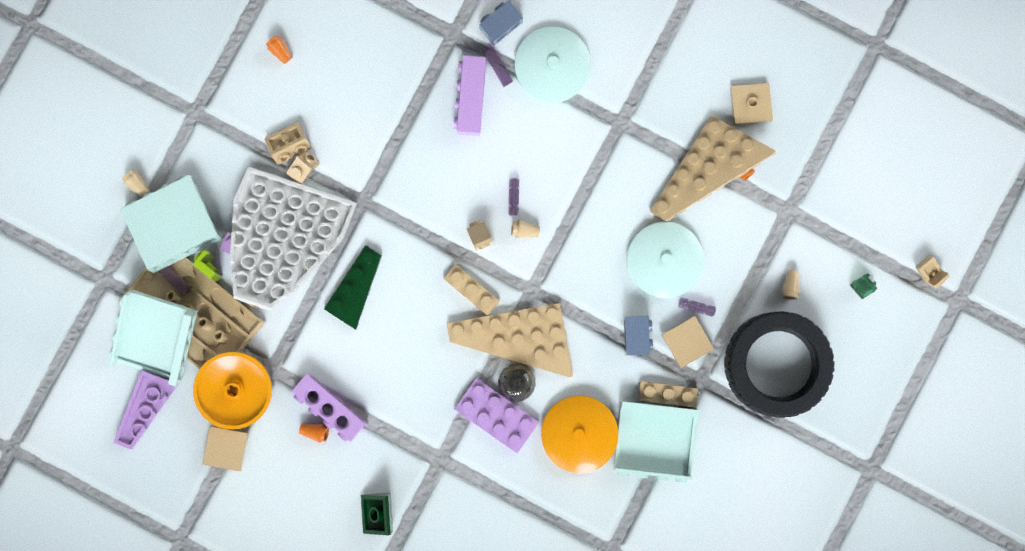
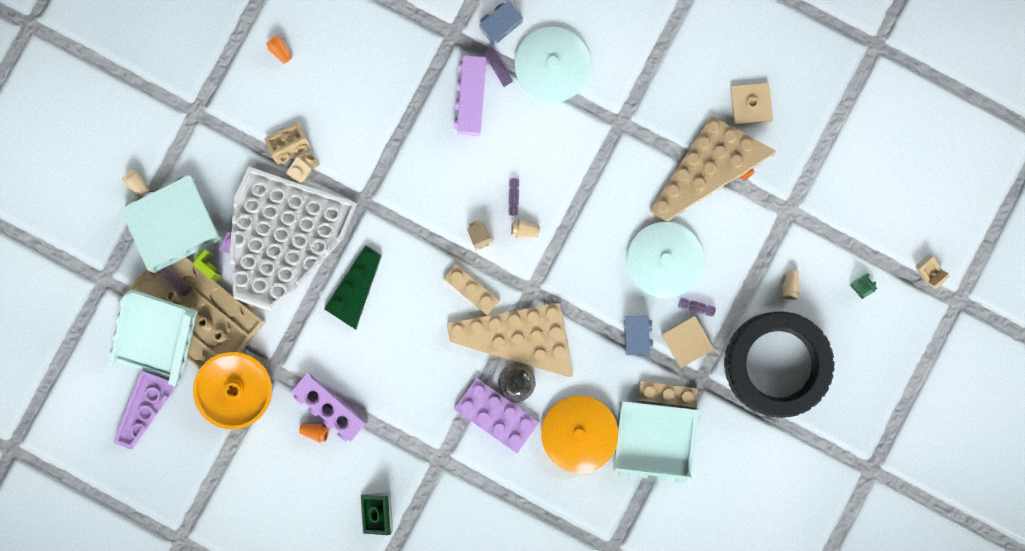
(225, 448): tan tile -> none

